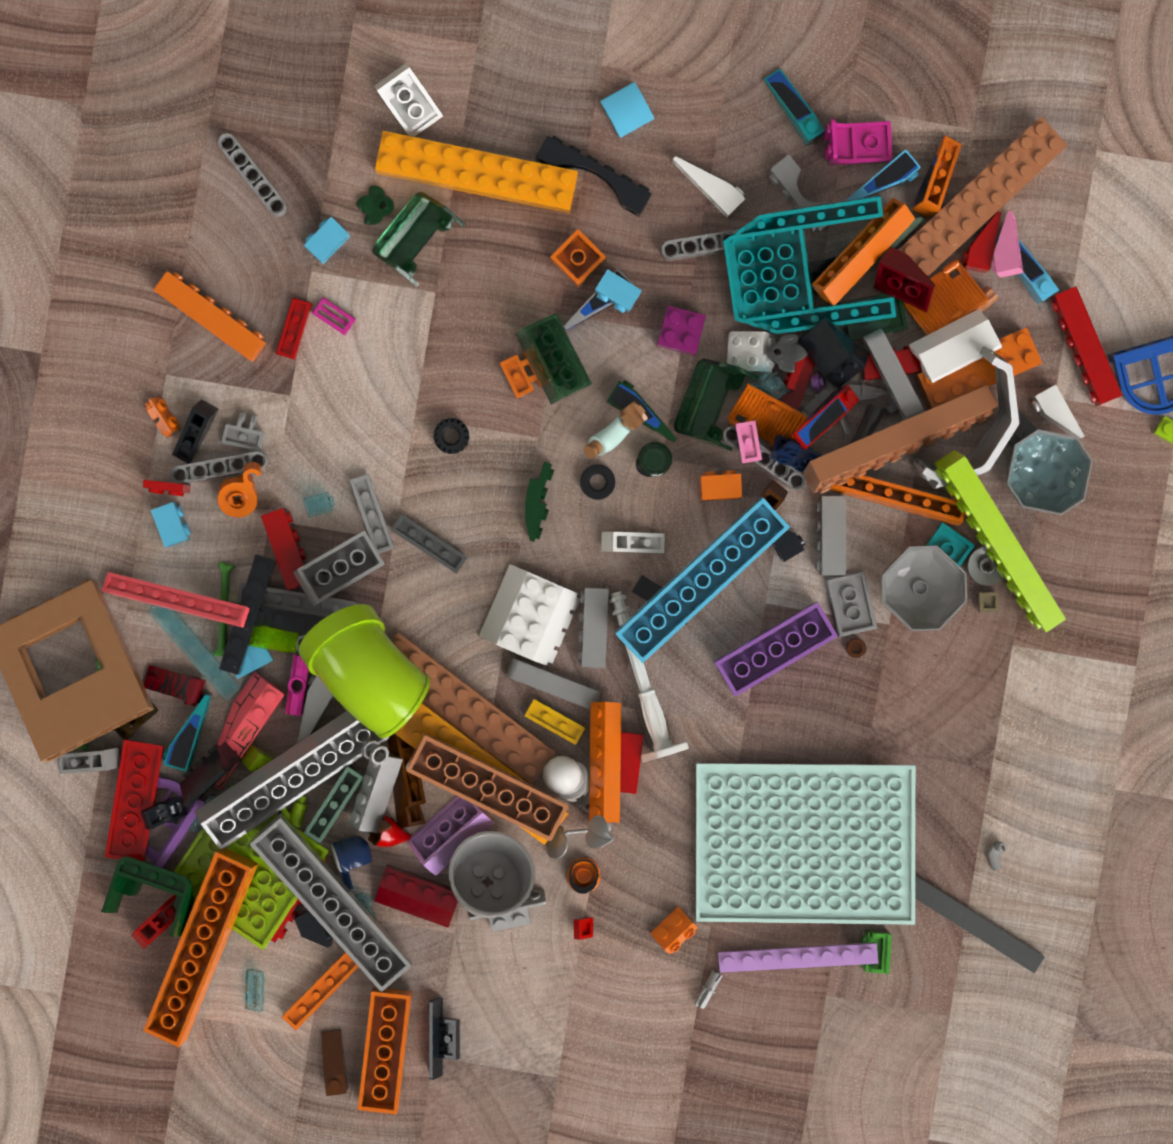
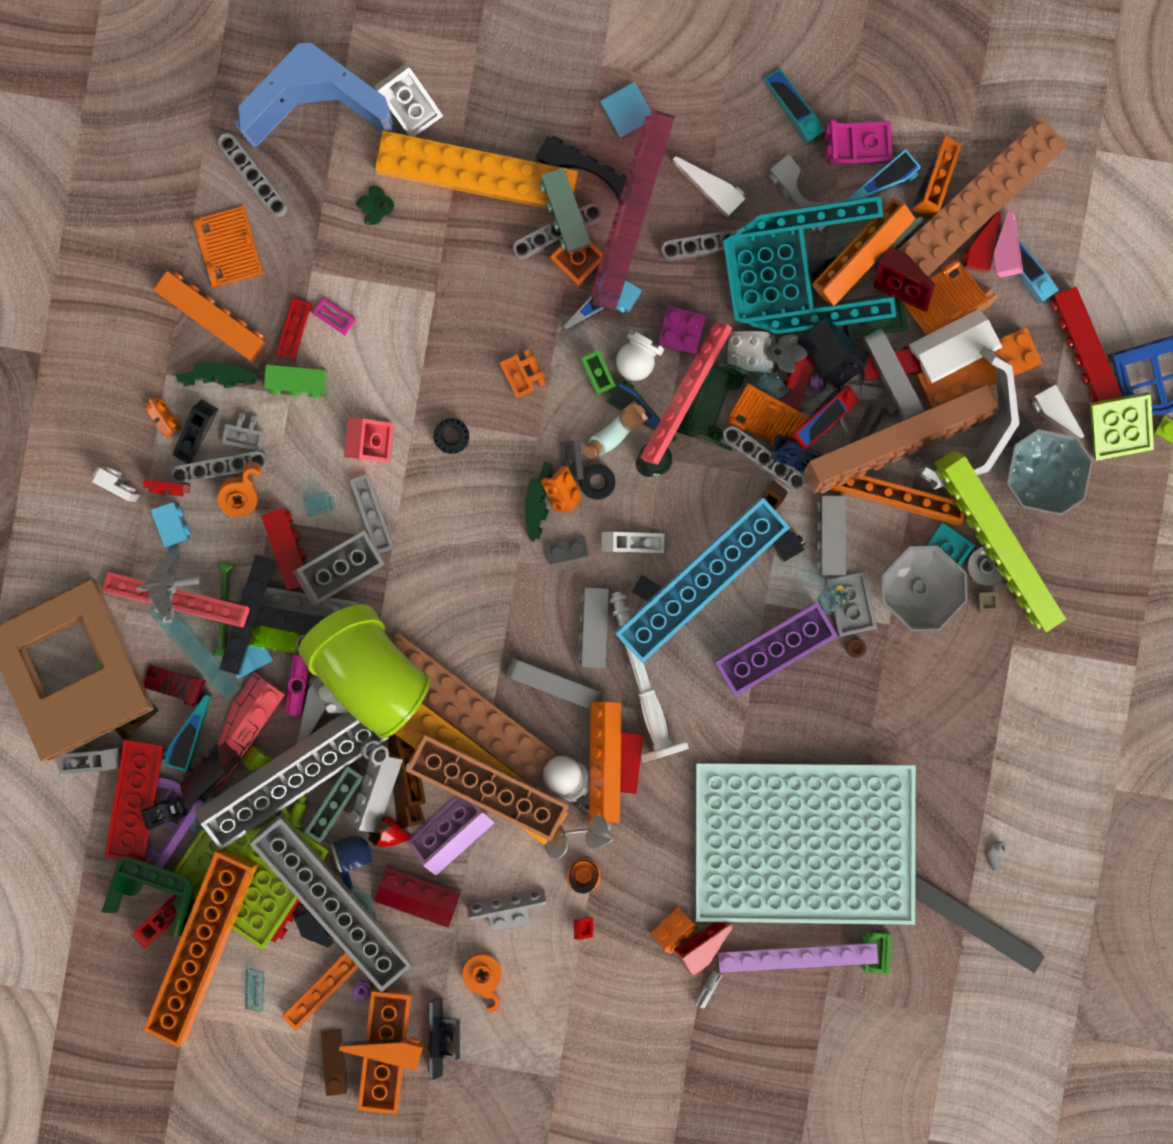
(112, 481): none -> white plate
(164, 584): none -> light grey bar
(224, 373): none -> dark green slope
(228, 246): none -> orange window
(295, 381): none -> bright green brick
(303, 78): none -> medium blue window
(326, 239): medium azure brick -> none
(329, 700): none -> light grey animal
(362, 985): none -> medium lavender plate
(368, 440): none -> coral slope
(397, 1051): none -> orange slope
(411, 232): clear green windscreen -> none
(429, 543): dark grey plate -> none
(483, 985): none -> orange piece
(500, 859): light grey piece -> none
(529, 615): white slope -> none
(551, 239): none -> light grey beam
(553, 358): clear green brick -> none
(554, 721): yellow plate -> none
(562, 490): none -> orange bracket
(566, 211): none -> sand green brick
(567, 550): none -> dark grey plate
(572, 458): none -> dark grey plate
(597, 373): none -> bright green brick
(631, 210): none -> clear pink brick
(636, 358): none -> white tile
(686, 393): none -> coral plate
(702, 948): none -> slope
(720, 486): orange brick -> none
(748, 442): bright pink plate -> none
(833, 598): none -> clear light blue brick
(1122, 426): none -> plate

